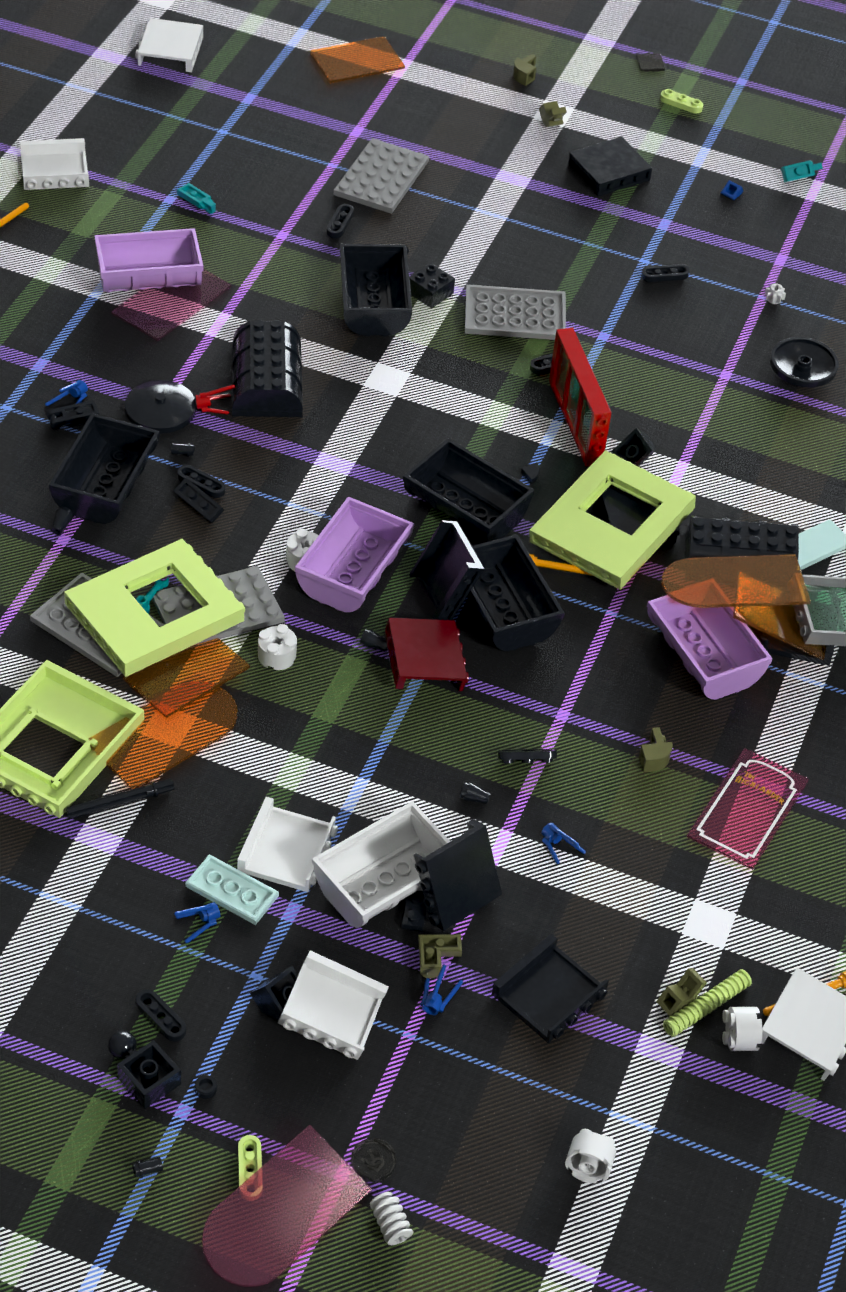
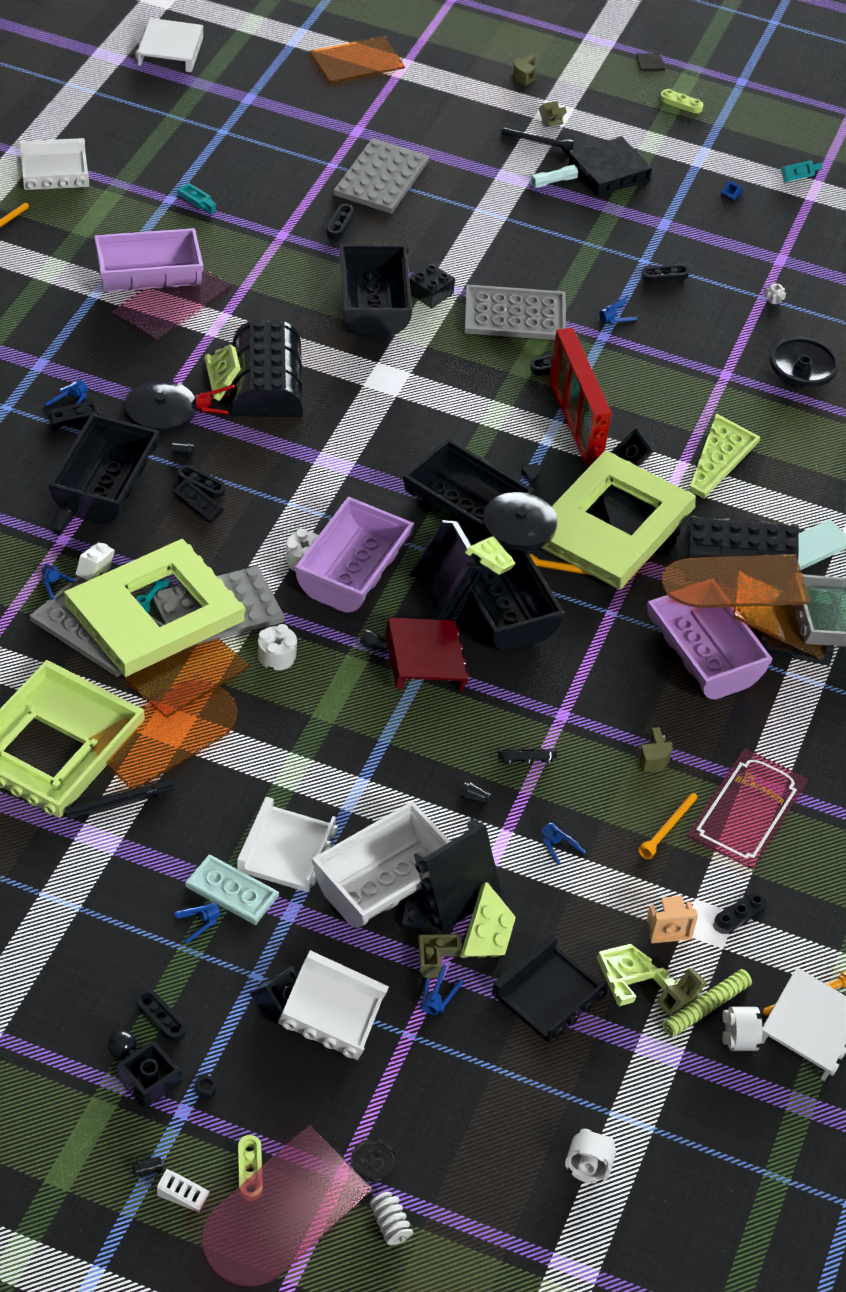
(51, 574): none -> blue plant
(95, 561): none -> white brick
(185, 1184): none -> white slope
(222, 368): none -> yellowish green wing
(489, 926): none -> yellowish green wing
(492, 555): none -> yellowish green wing
(520, 521): none -> black dish
(542, 179): none -> light aqua axle
(566, 145): none -> black piece
(610, 313): none -> blue plant
(627, 966): none -> yellowish green wing
(648, 849): none -> light orange piece
(674, 923): none -> light nougat panel
(721, 454): none -> yellowish green wing
(735, 918): none -> black plate

